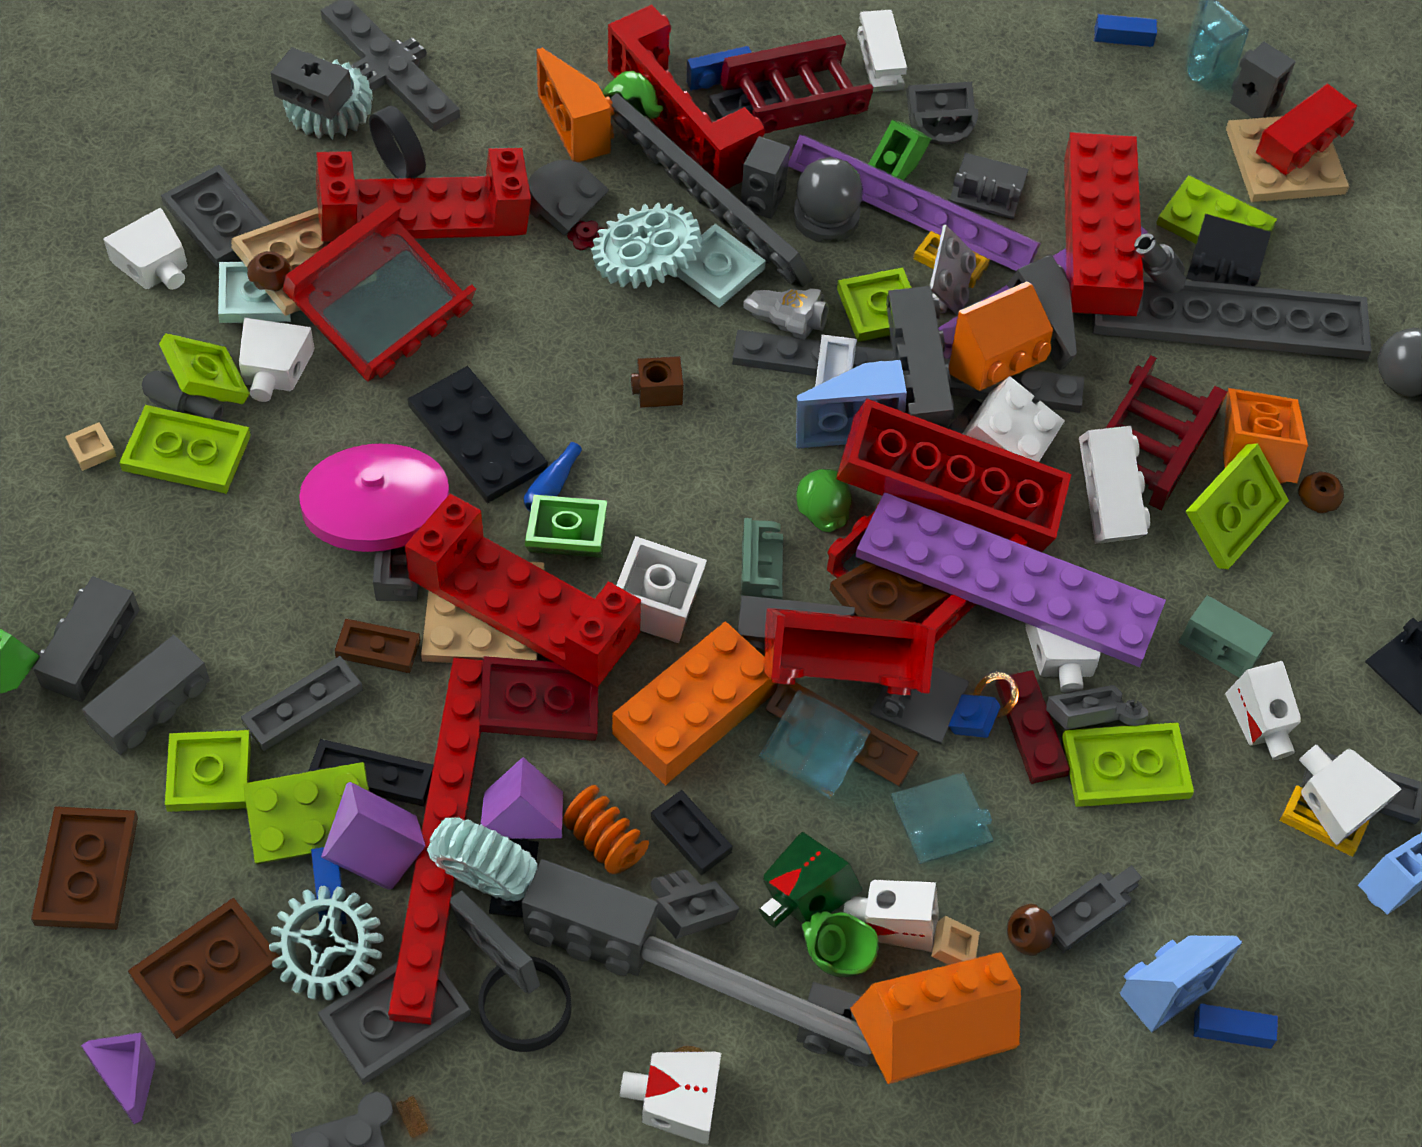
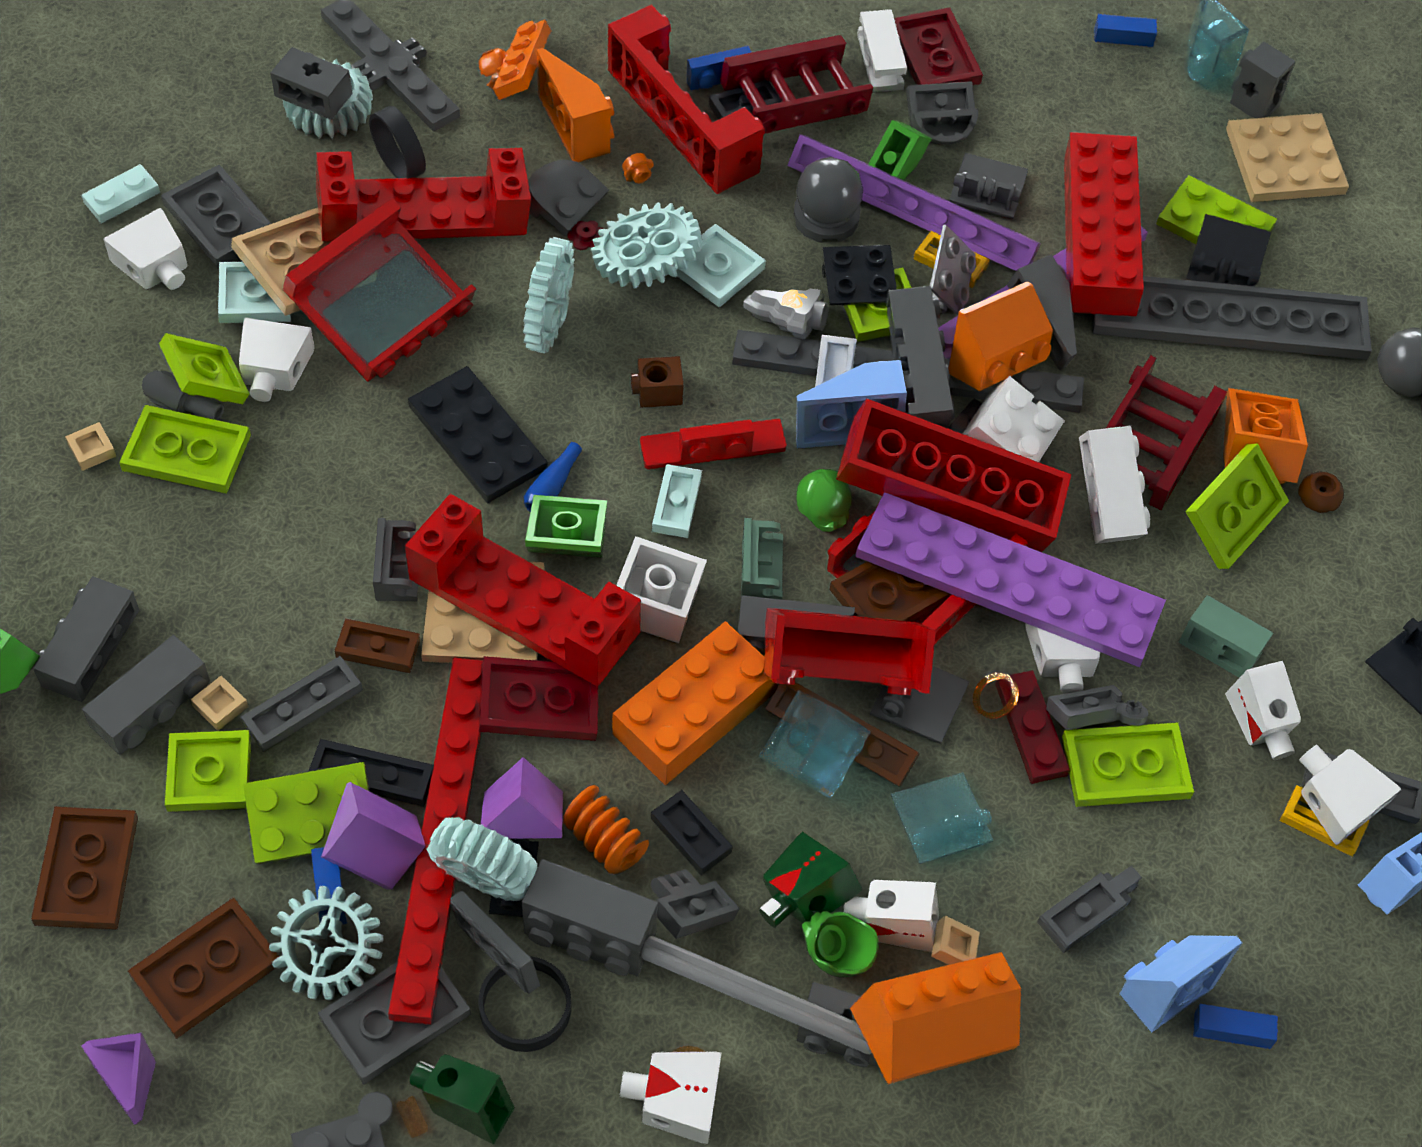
(120, 193): none -> light aqua plate
(219, 703): none -> tan plate
(268, 270): reddish brown plate -> none
(372, 496): dark pink dish -> none
(465, 1095): none -> dark green torso
(514, 68): none -> orange plate
(548, 295): none -> light aqua gear
(636, 91): bright green hair -> none
(637, 168): none -> orange plate
(677, 501): none -> light aqua plate
(705, 188): dark grey plate -> none
(713, 443): none -> red bracket
(765, 177): dark grey brick -> none
(858, 274): none -> black hinge
(936, 48): none -> dark red plate
(974, 715): blue plate -> none
(1041, 929): reddish brown plate -> none
(1161, 263): dark grey arm -> none
(1306, 129): red brick -> none

